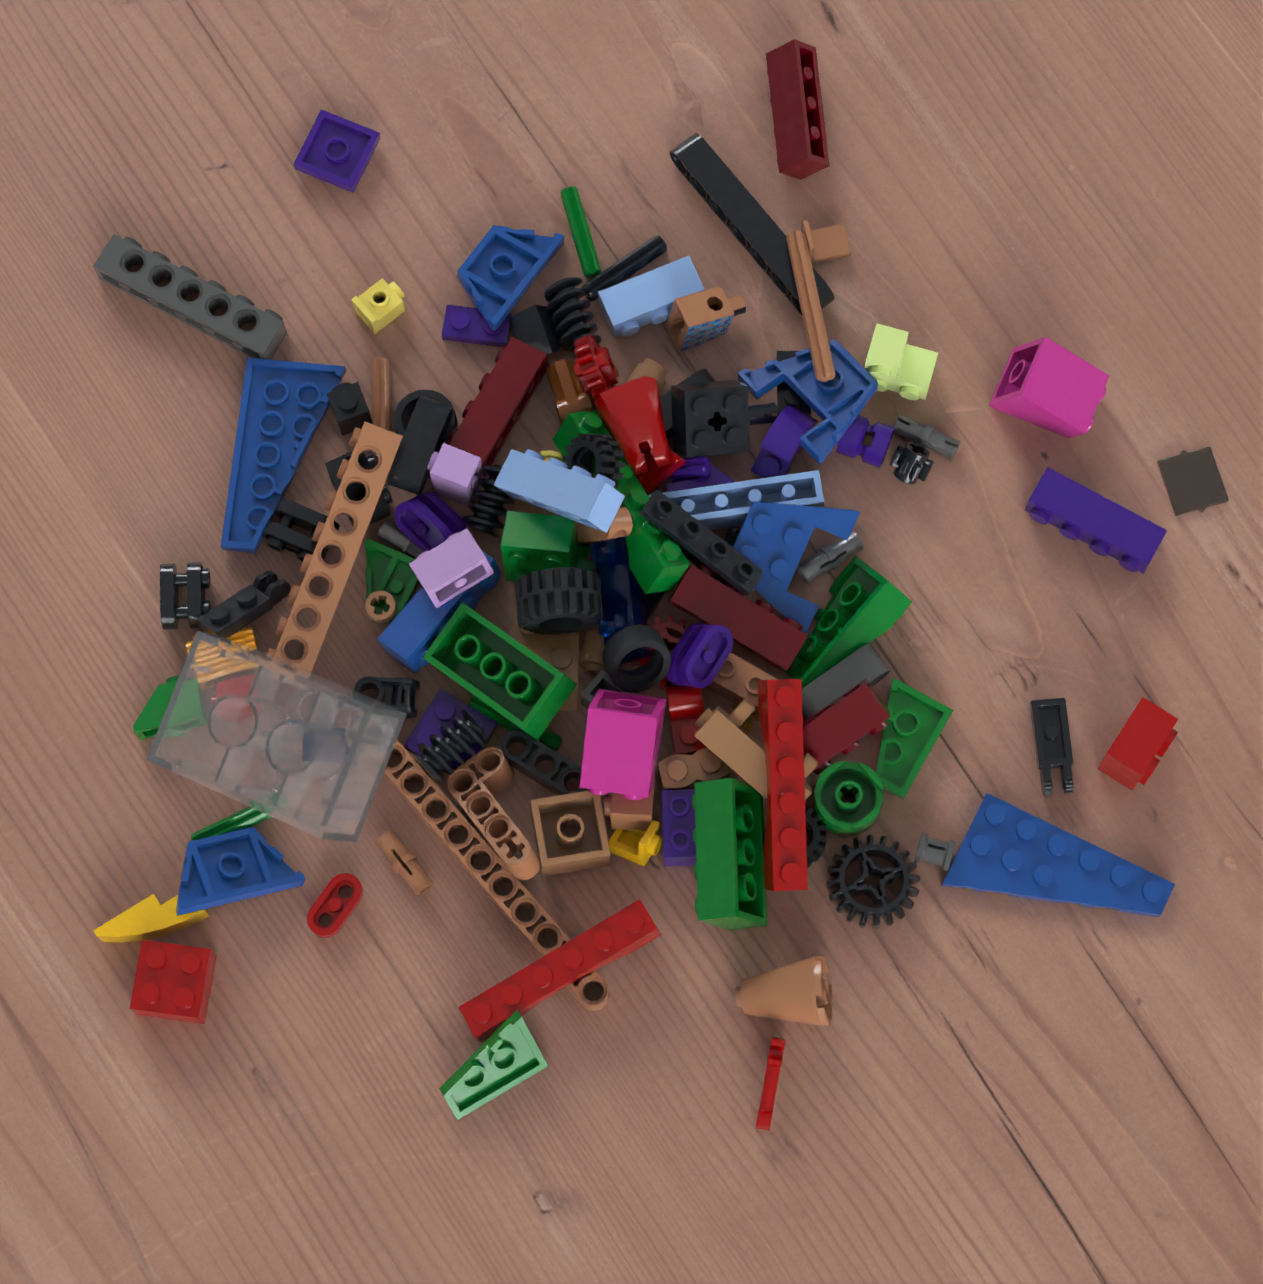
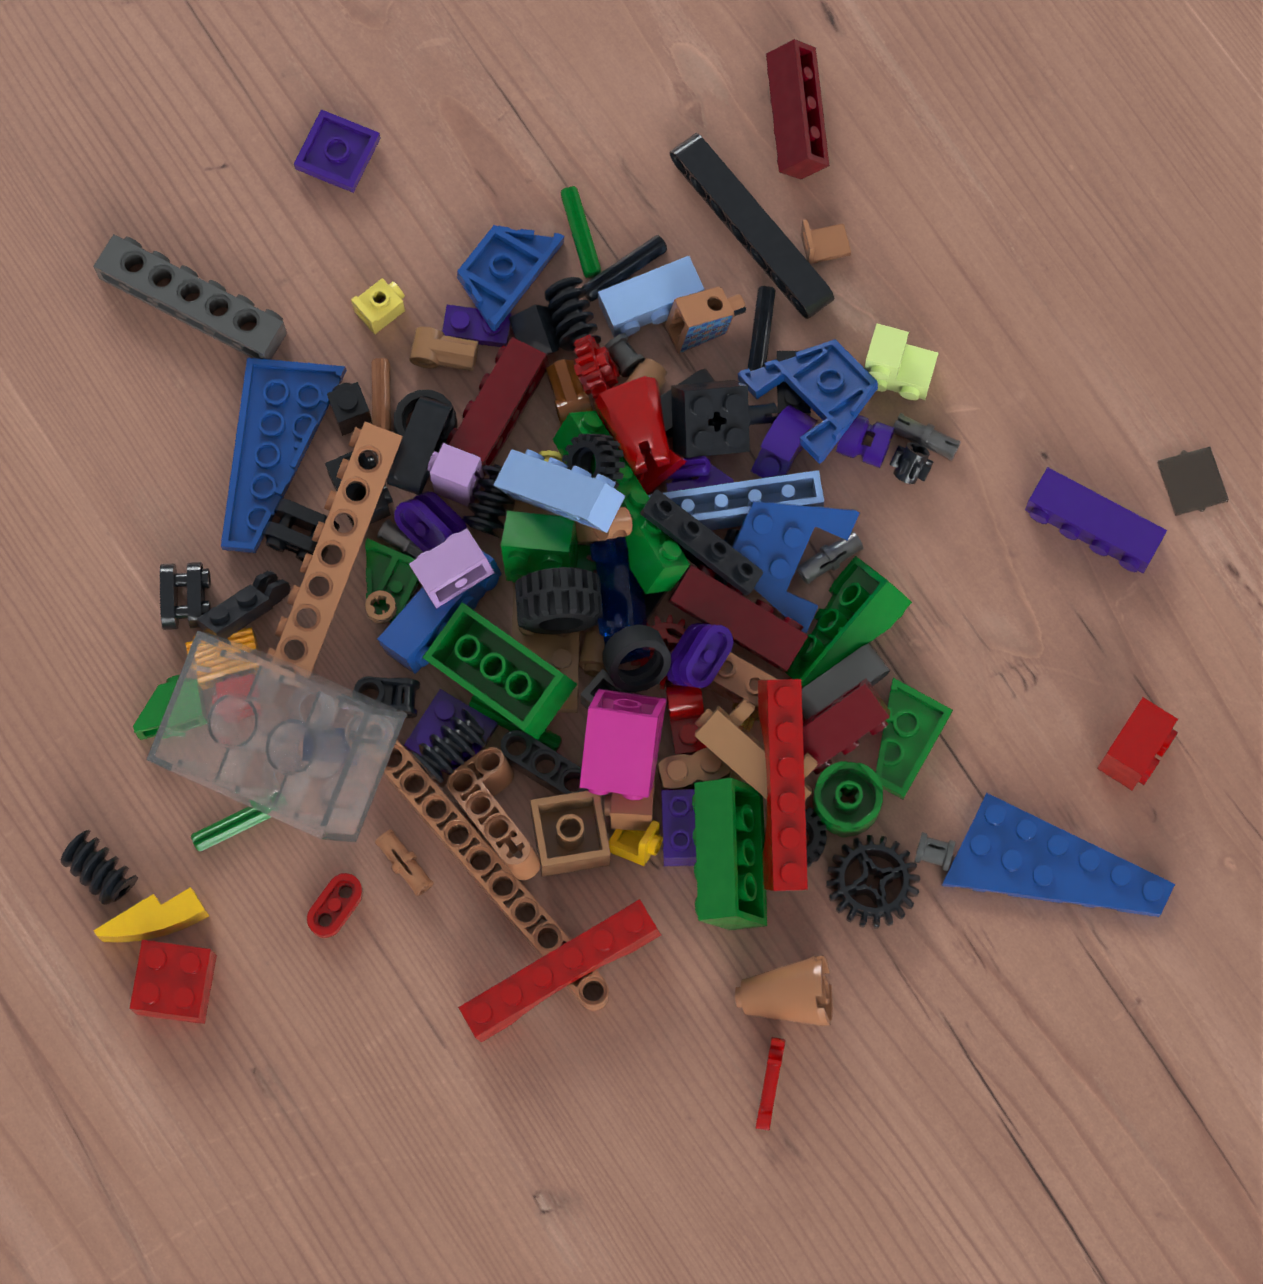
(96, 870): none -> black piece
(231, 870): blue wing -> none
(434, 349): none -> medium nougat piece
(494, 1067): wing -> none
(623, 354): none -> dark grey bush
(761, 327): none -> black axle
(810, 306): nougat axle -> none
(1050, 388): dark pink slope -> none
(1052, 742): black hinge -> none

